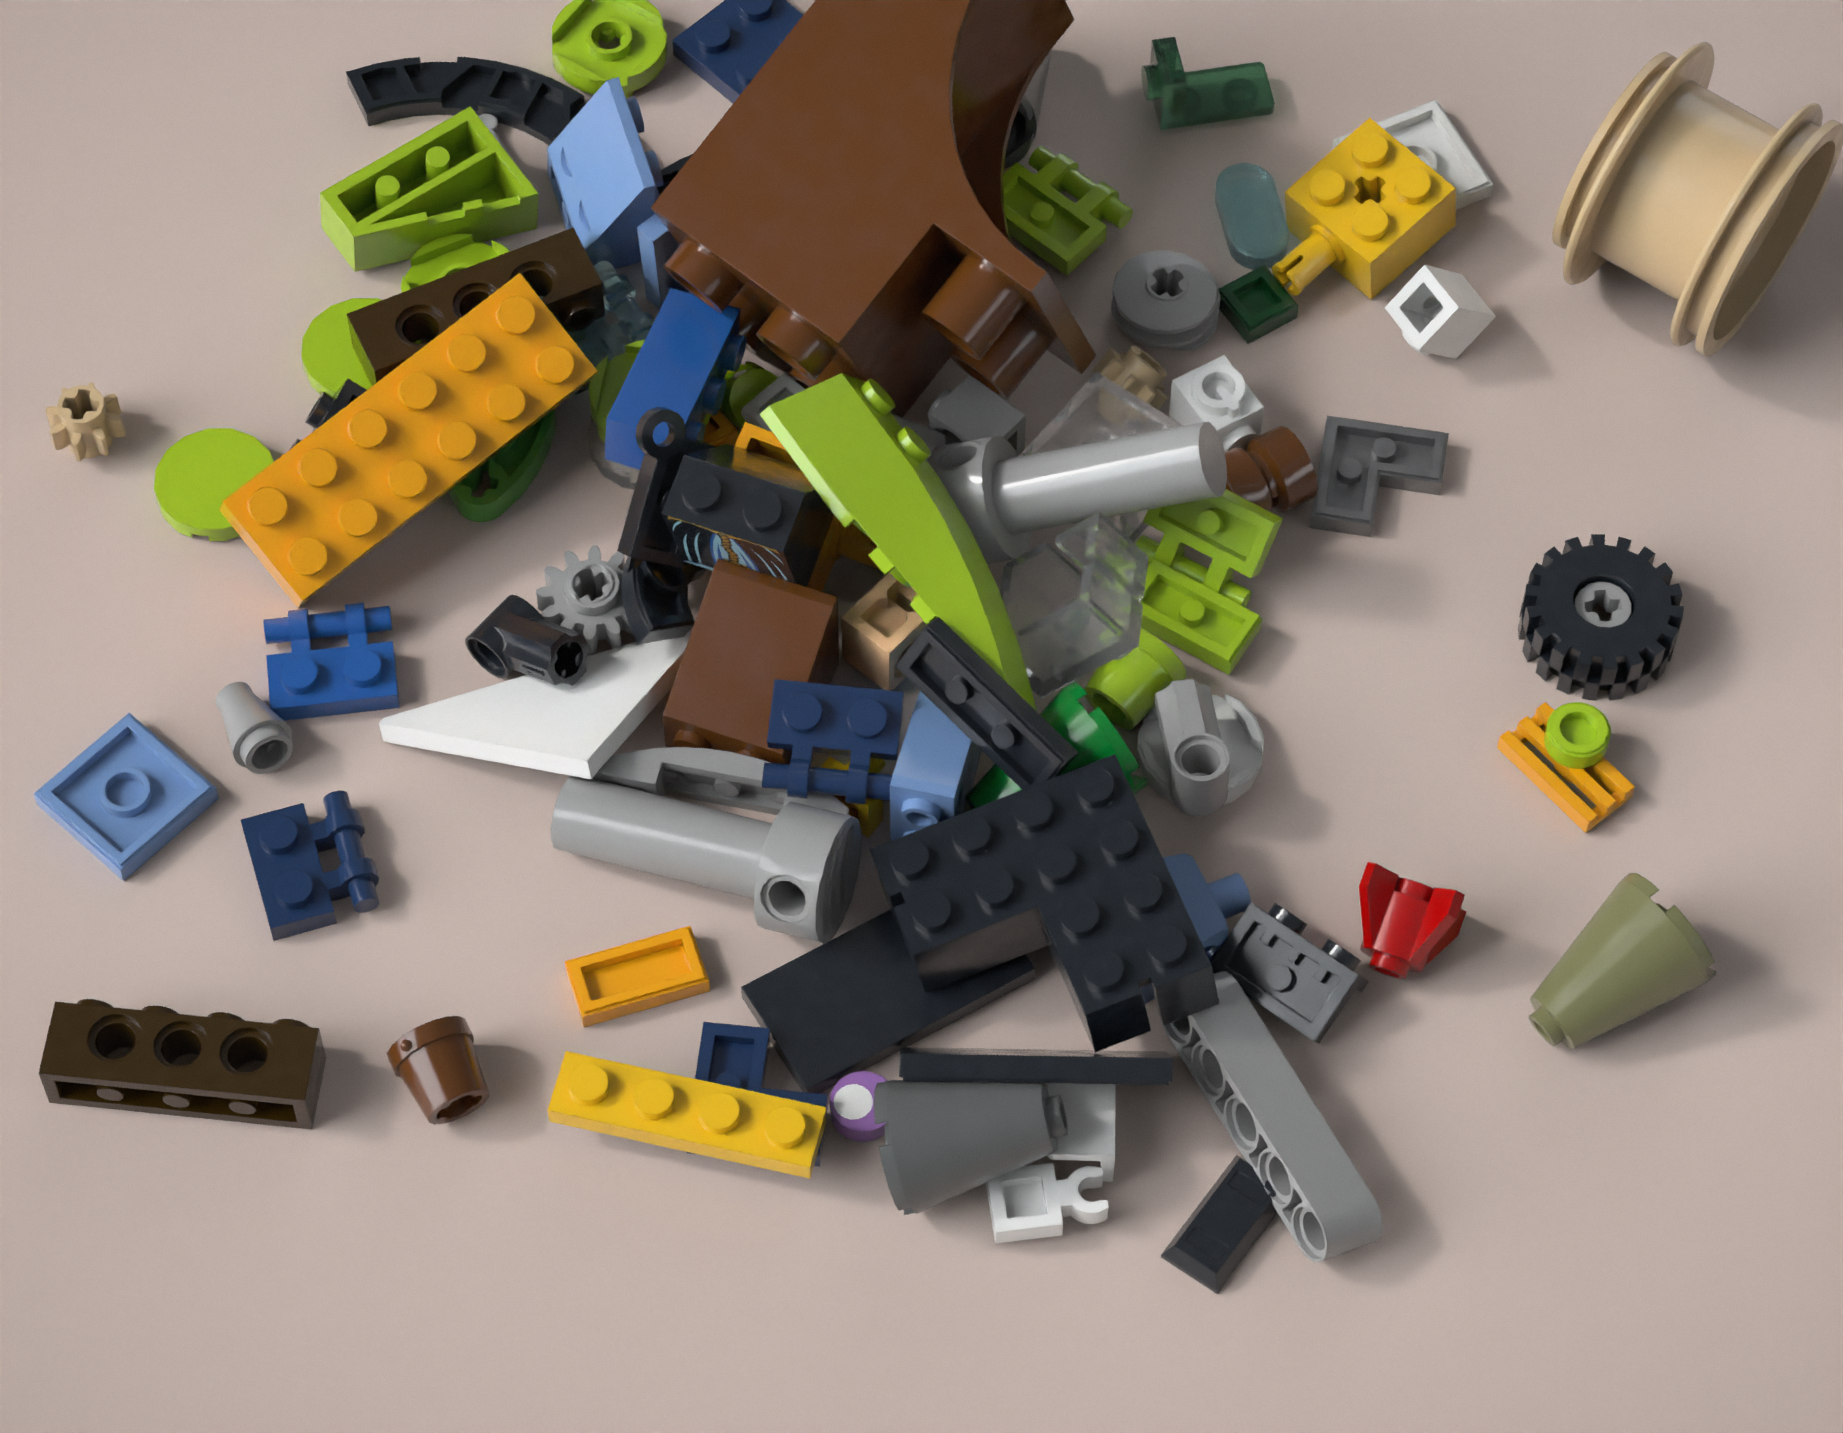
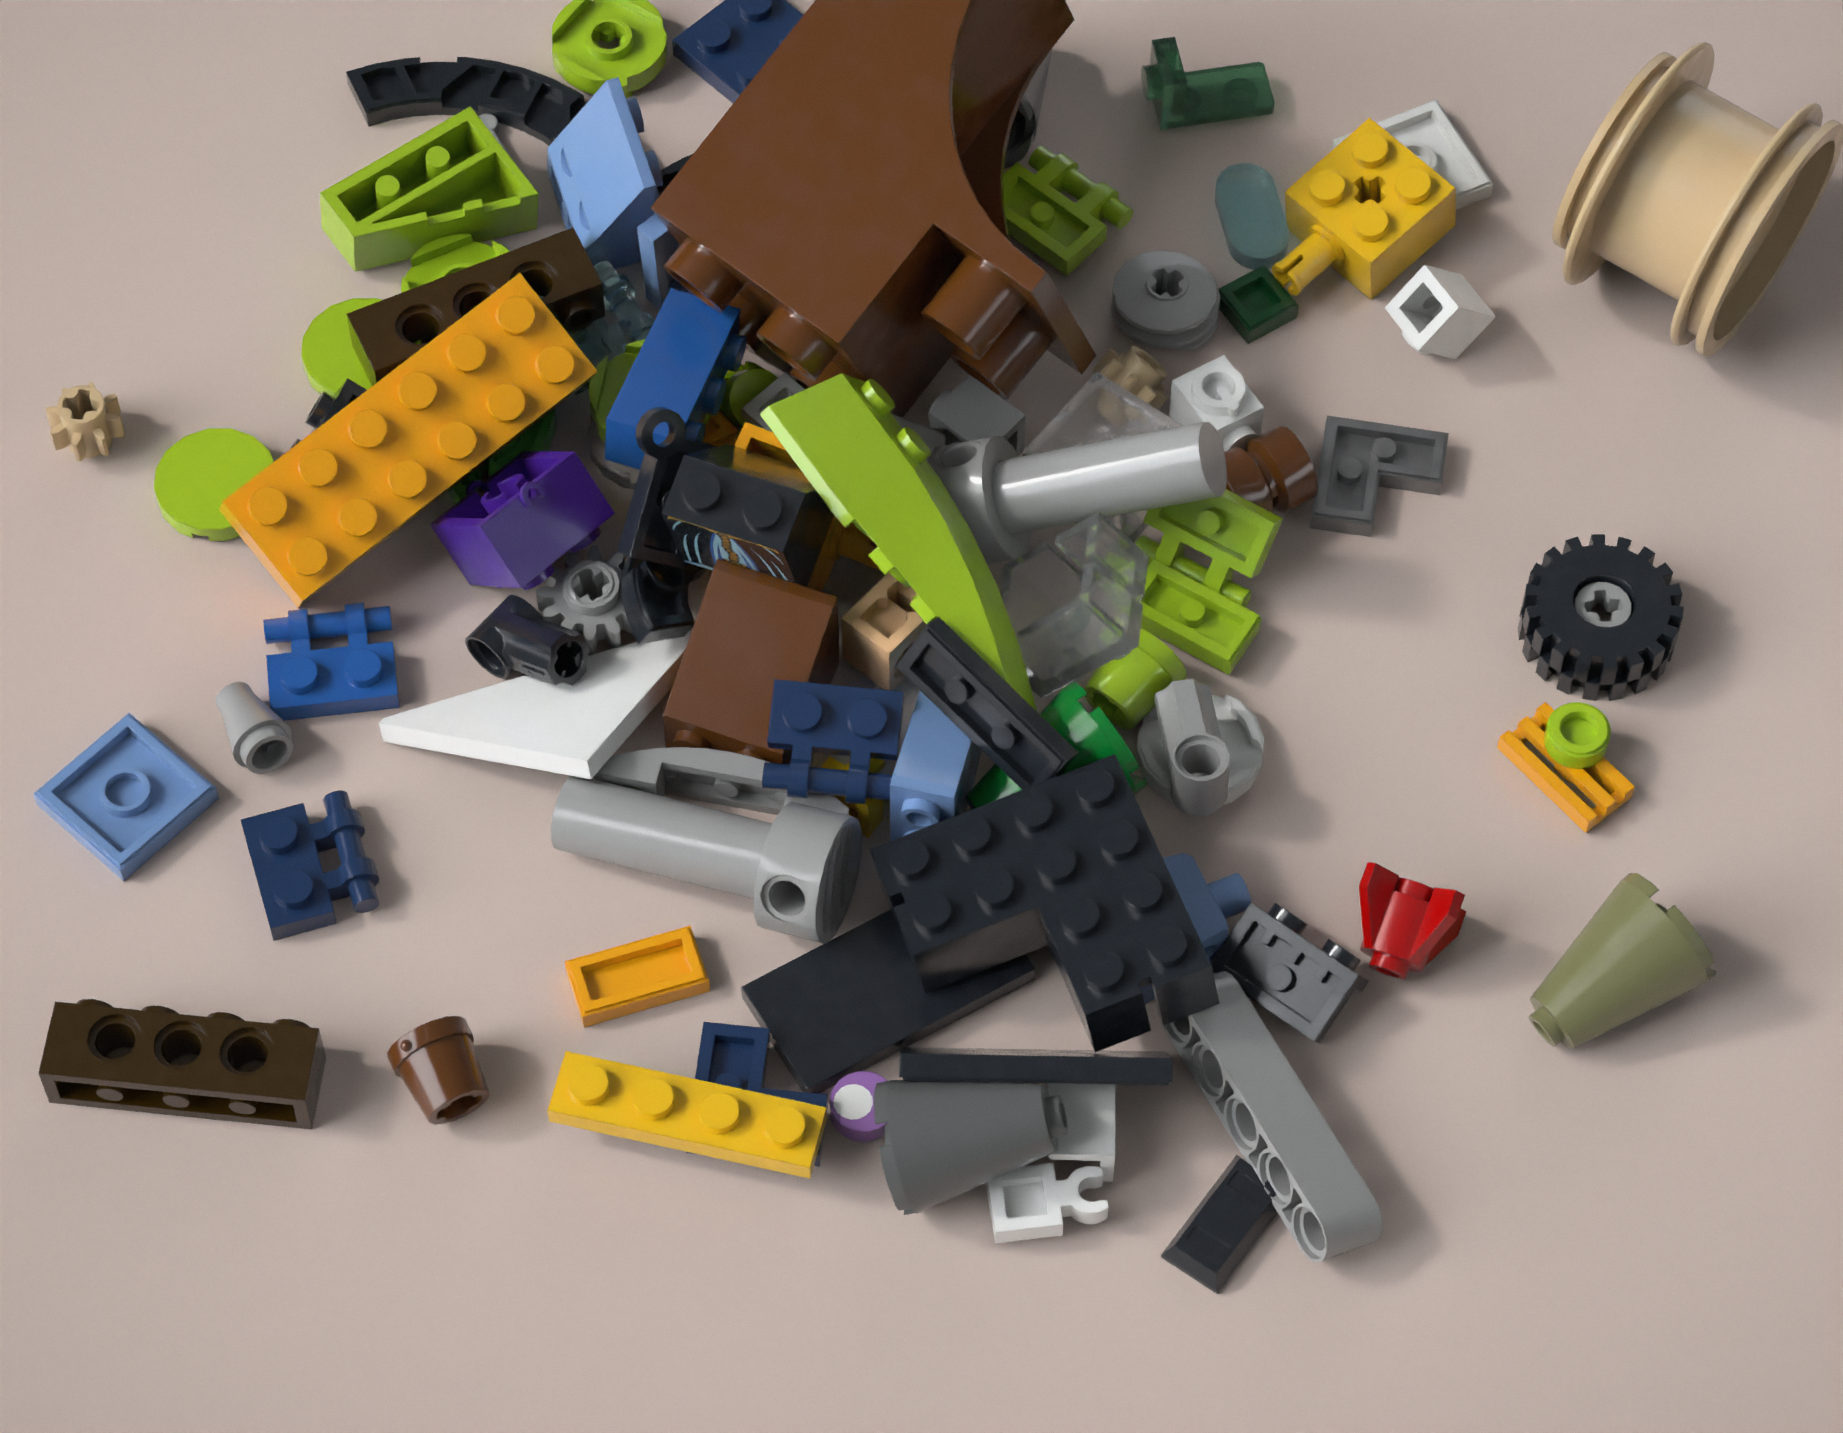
(524, 520): none -> dark purple brick

